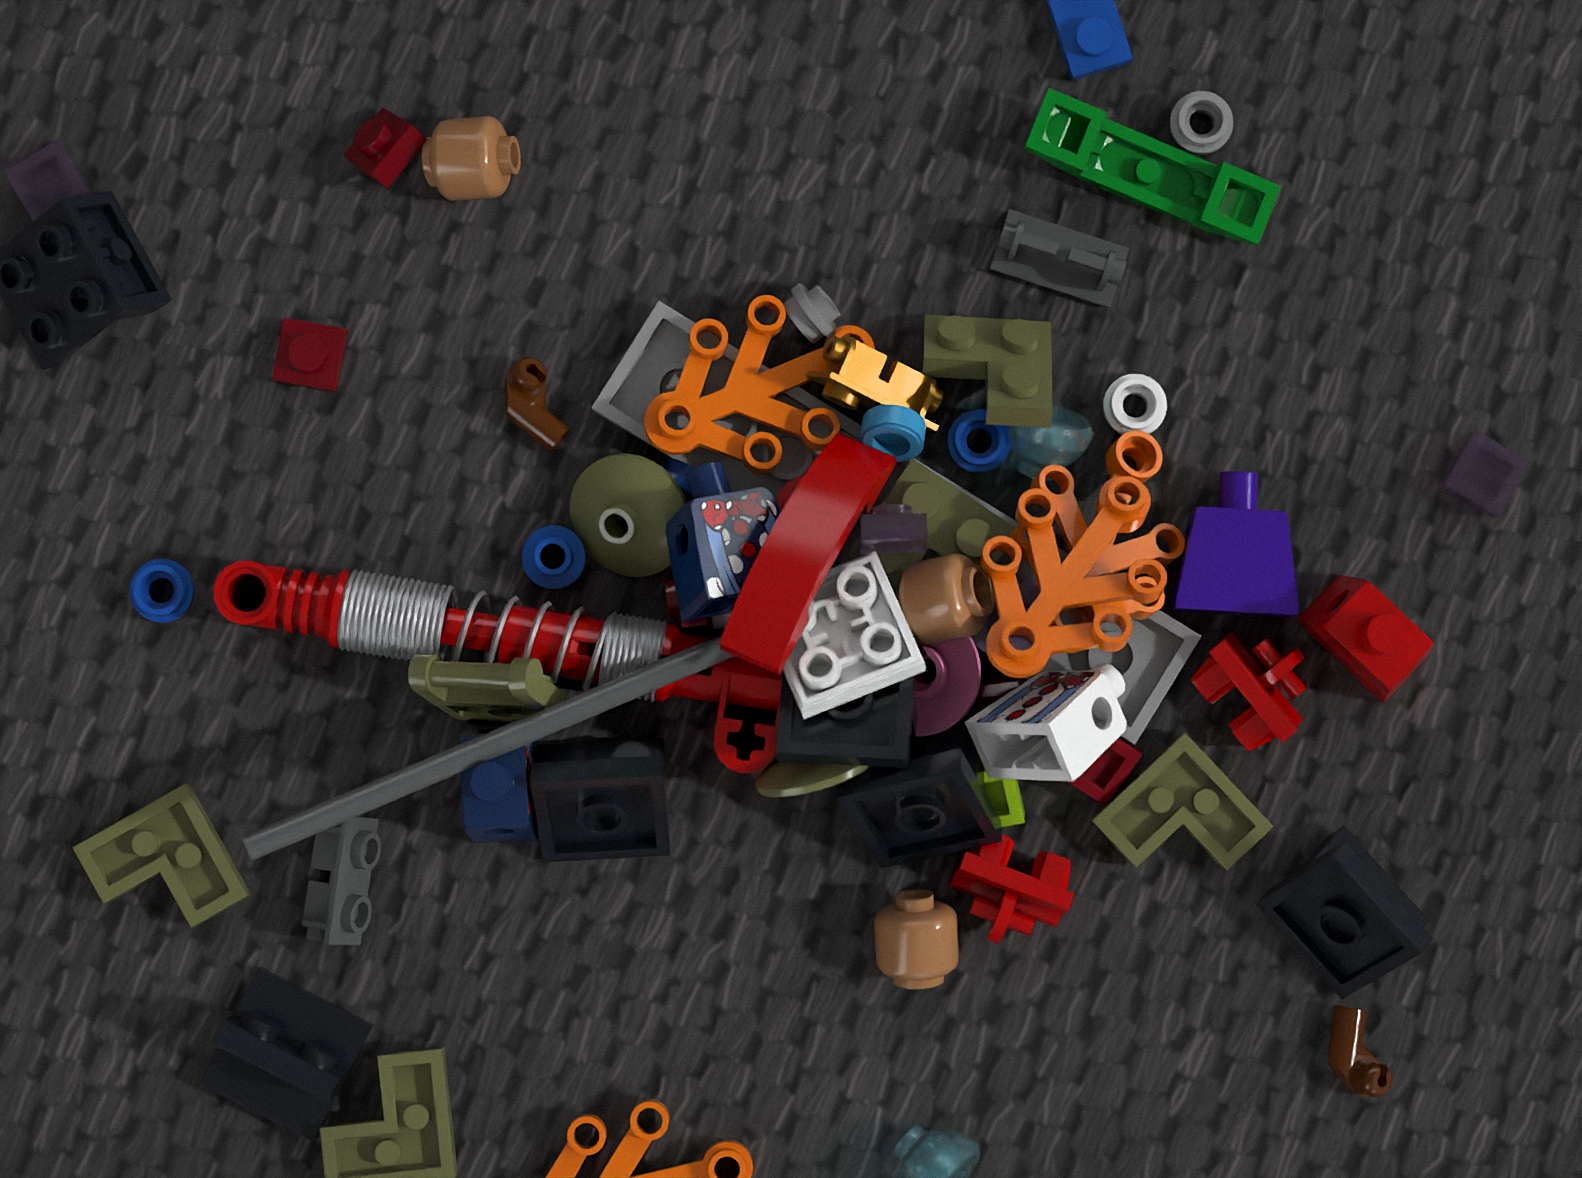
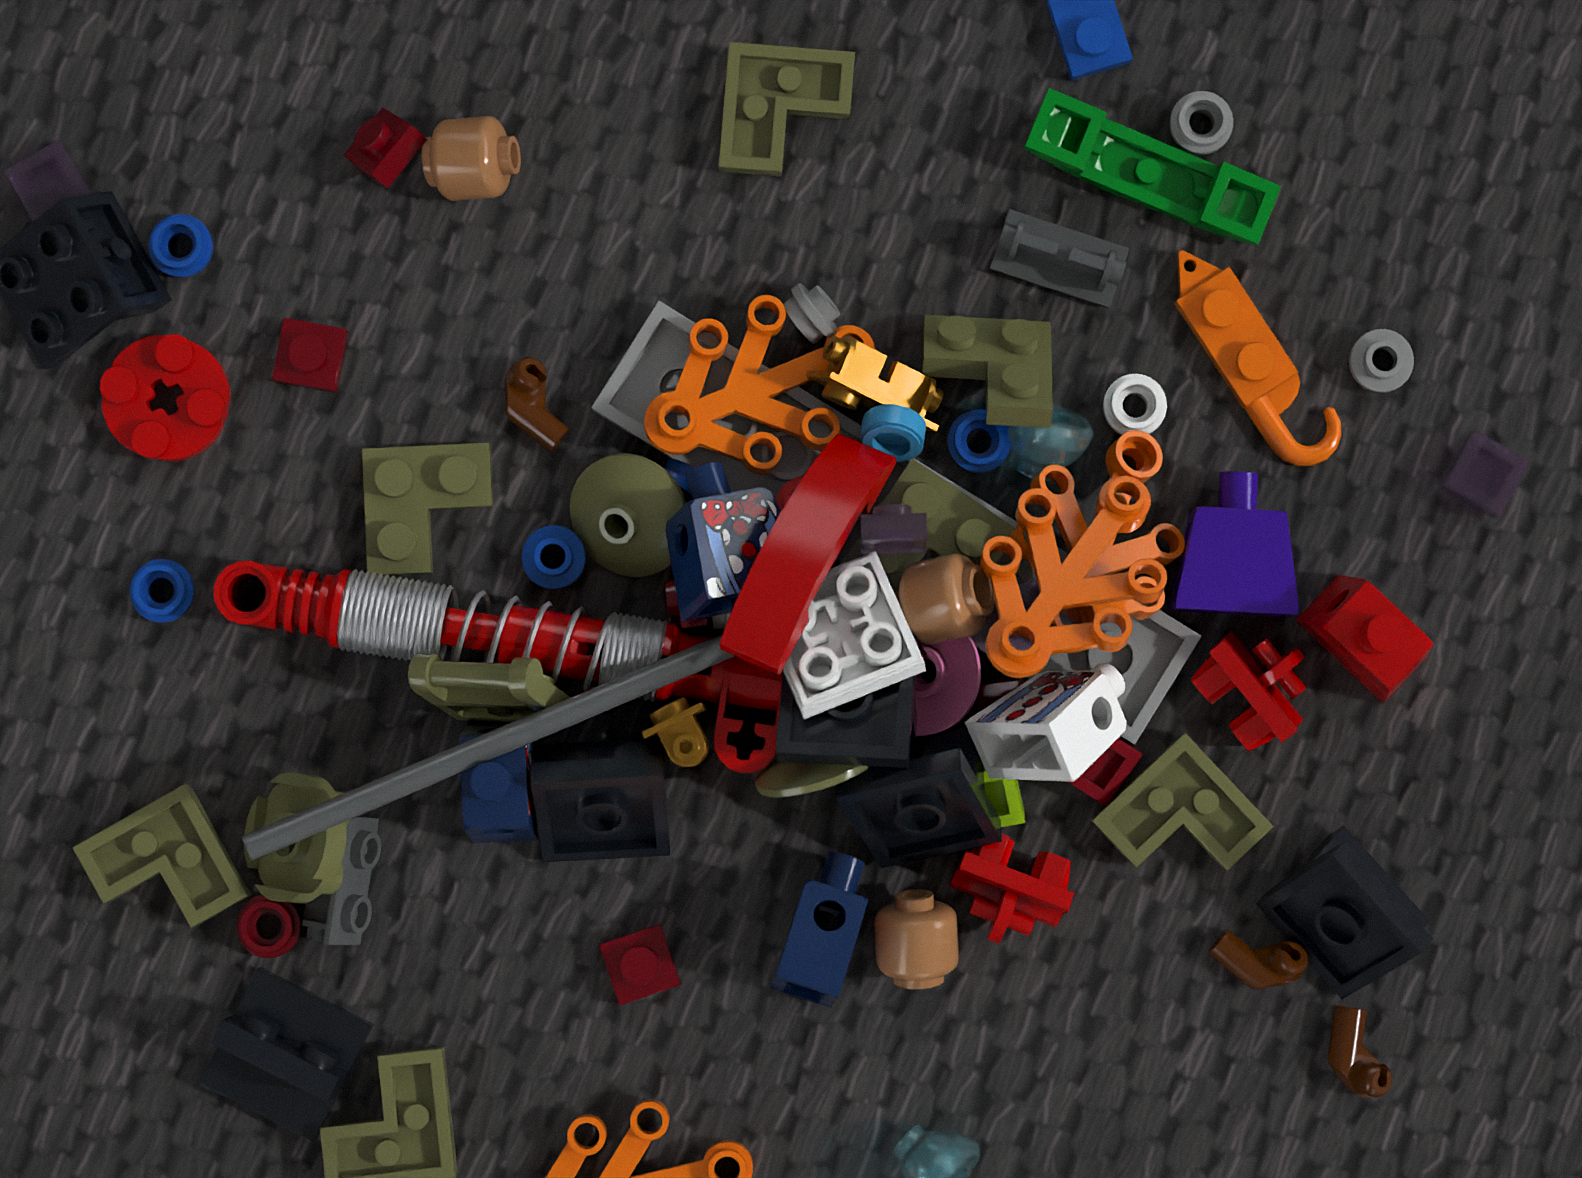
(131, 385): none -> red plate
(166, 232): none -> blue plate
(249, 932): none -> dark red plate
(312, 864): none -> olive plate
(402, 490): none -> olive plate
(640, 964): none -> dark red plate
(680, 732): none -> pearl gold hinge
(767, 86): none -> olive plate
(817, 959): none -> dark blue torso
(1248, 357): none -> orange plate
(1261, 966): none -> reddish brown arm
(1367, 374): none -> light grey plate

